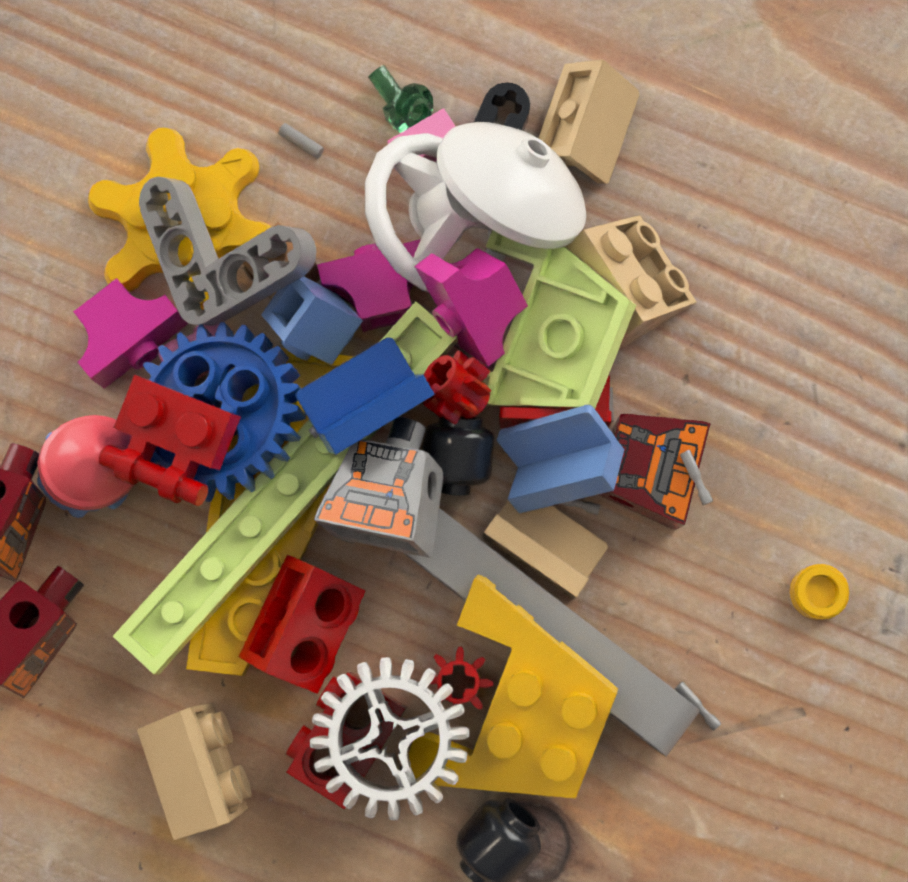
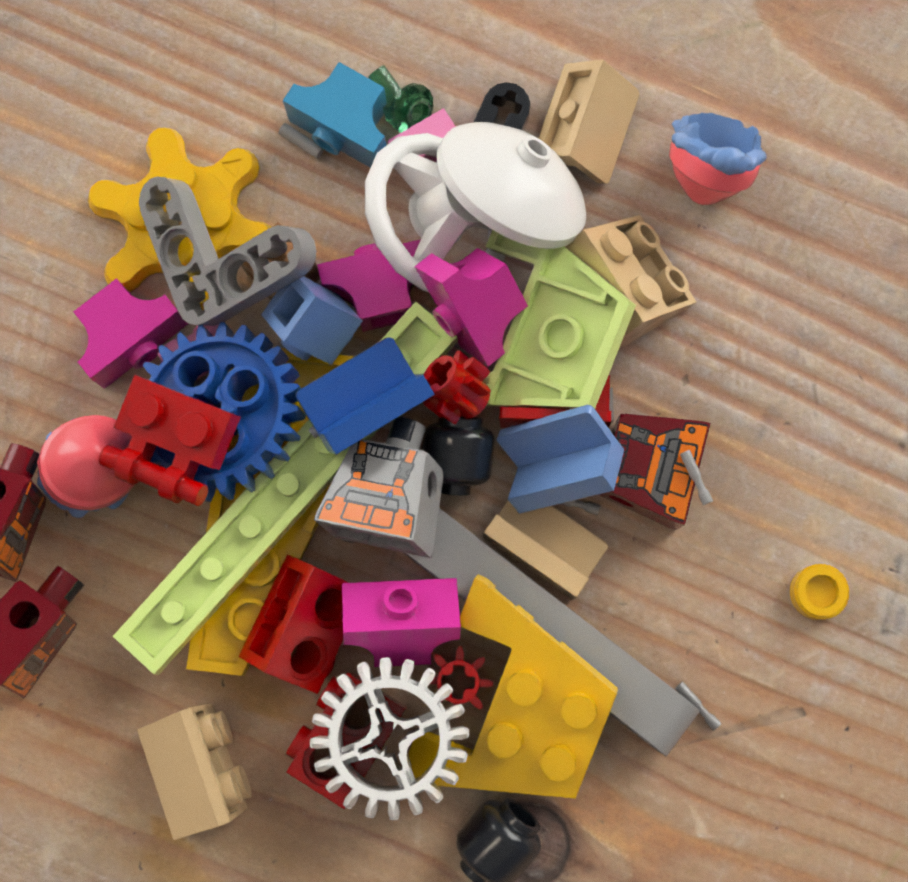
(341, 113): none -> dark azure brick
(401, 618): none -> dark pink brick
(714, 156): none -> medium blue hair

